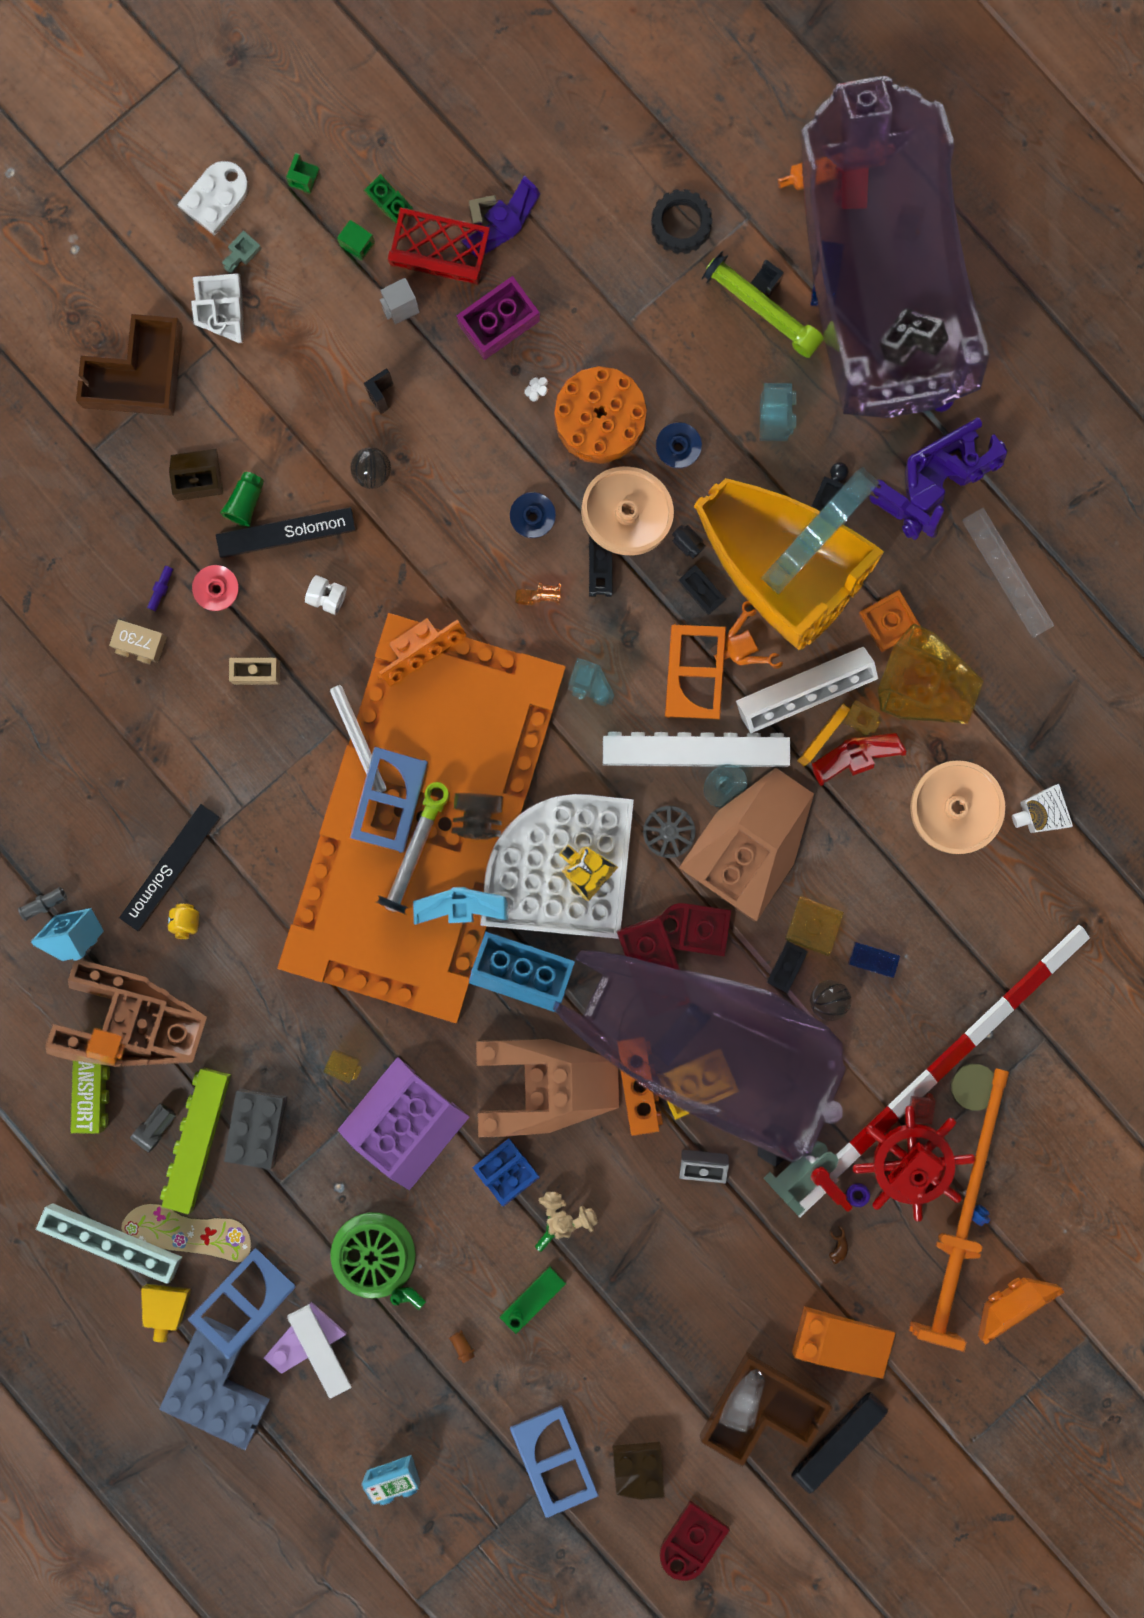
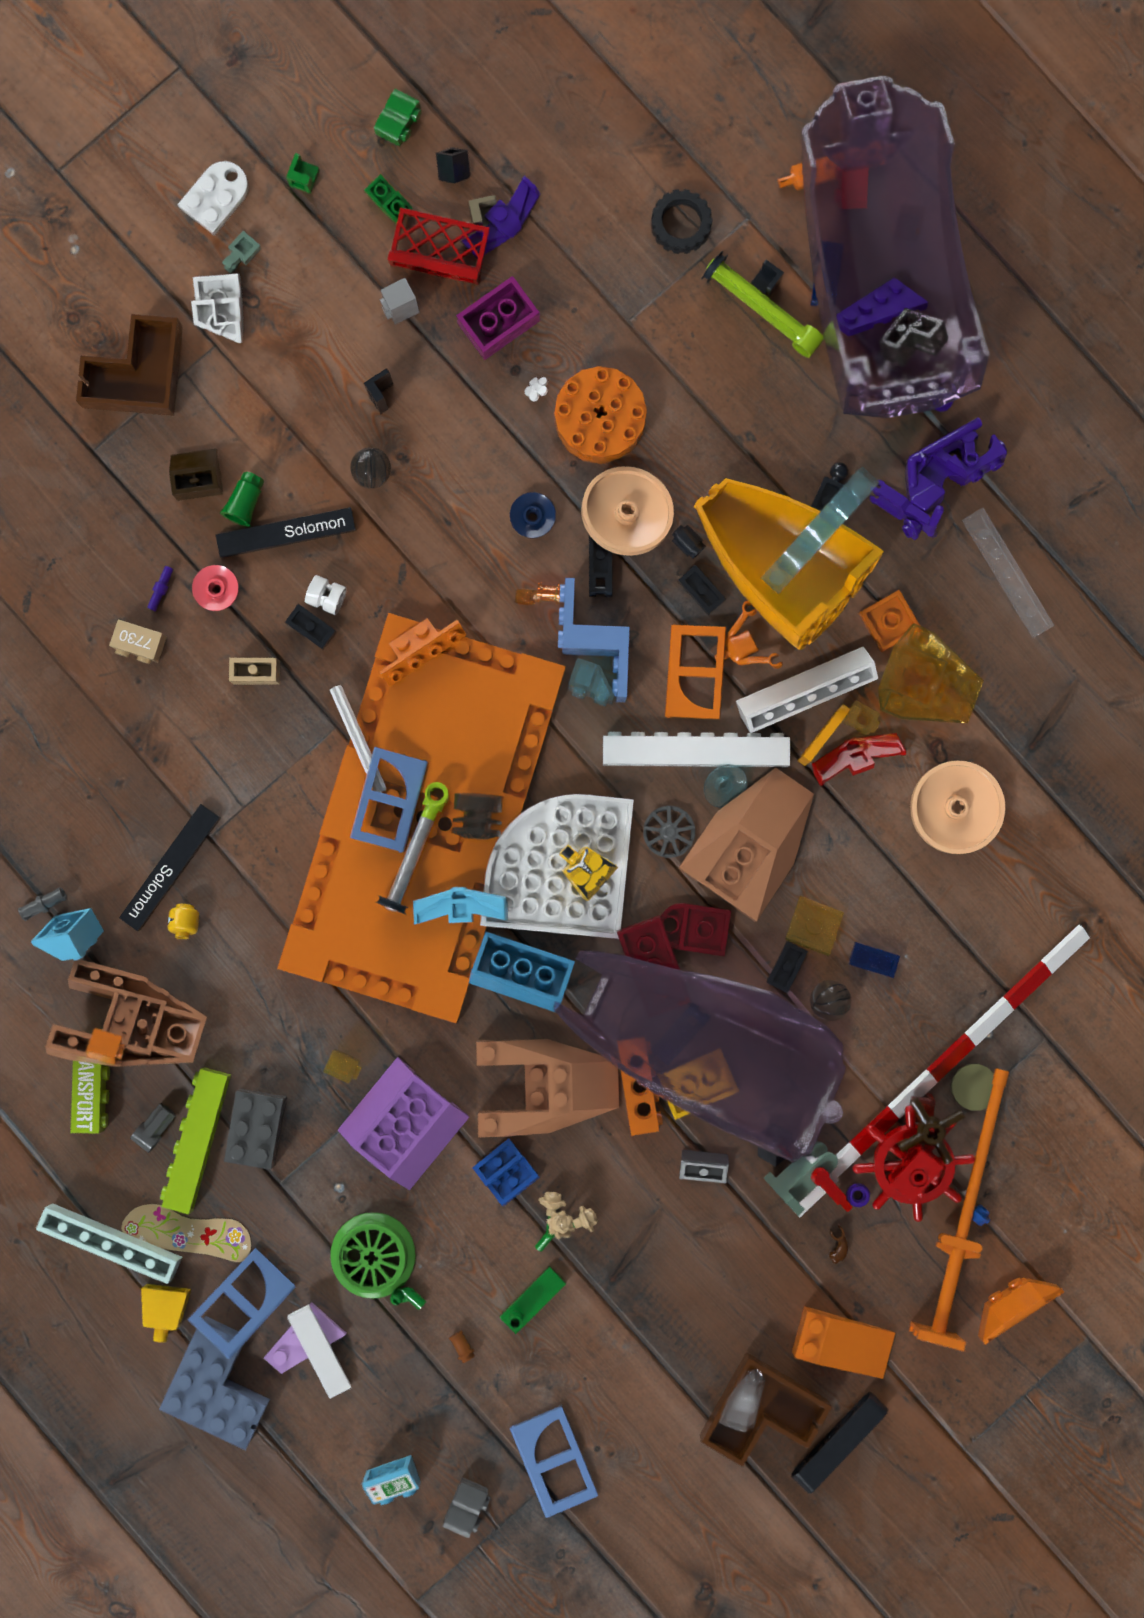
(310, 626): none -> black plate
(355, 240): green panel -> none
(397, 117): none -> green brick
(453, 165): none -> black panel
(465, 1508): none -> dark grey brick
(594, 640): none -> medium blue bracket
(639, 1470): dark brown slope -> none
(680, 434): dark blue dish -> none
(692, 1541): dark red tile -> none
(776, 411): clear light blue slope -> none
(879, 307): none -> dark purple wing
(939, 1129): none -> dark brown bar
(1044, 811): white torso -> none

